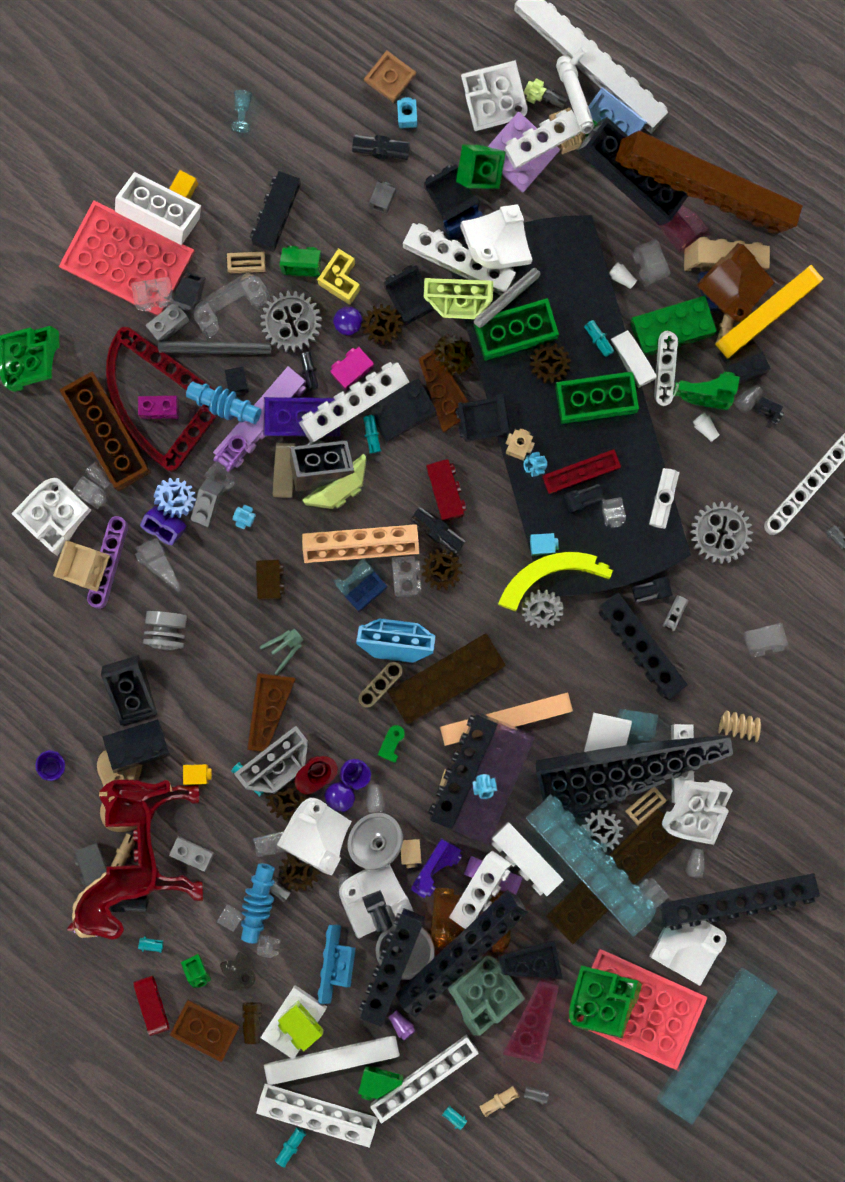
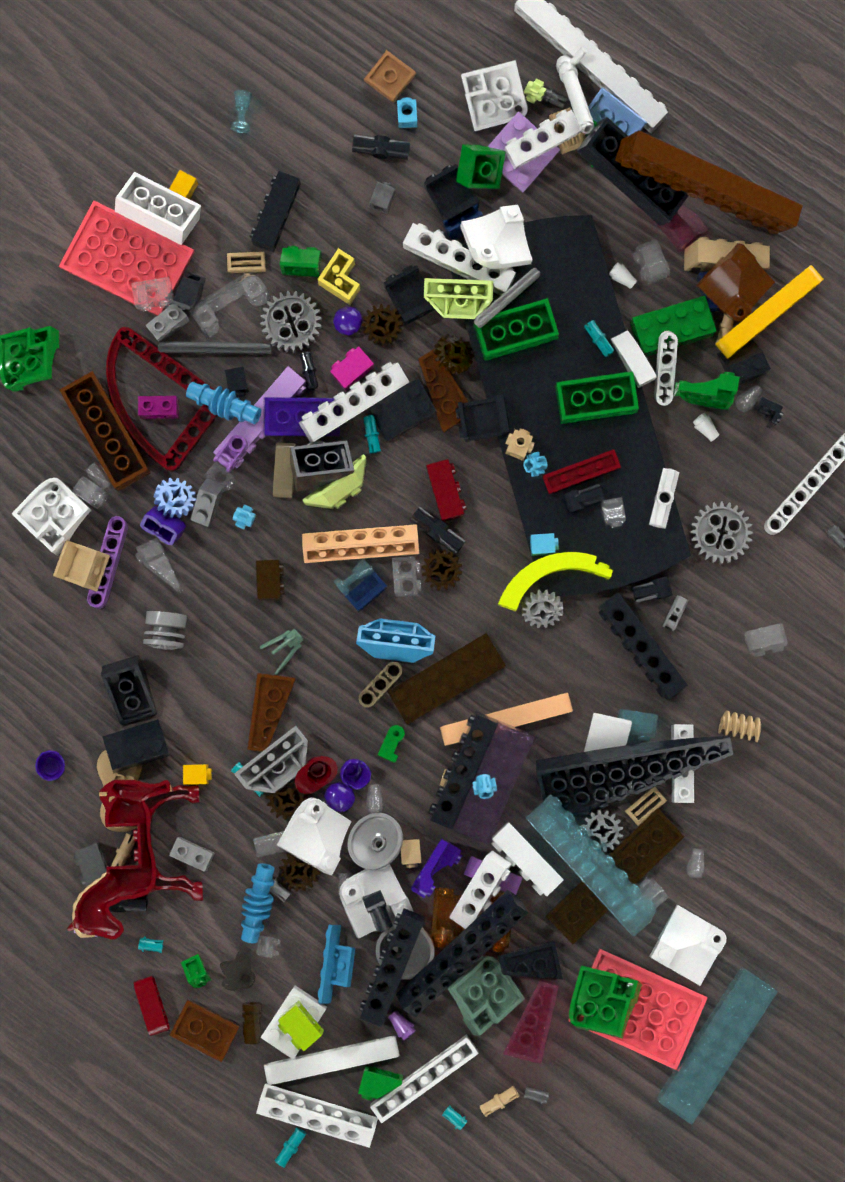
(230, 918): clear tile -> none
(557, 362): dark brown gear -> none
(699, 811): white slope -> none
(805, 883): black brick -> none

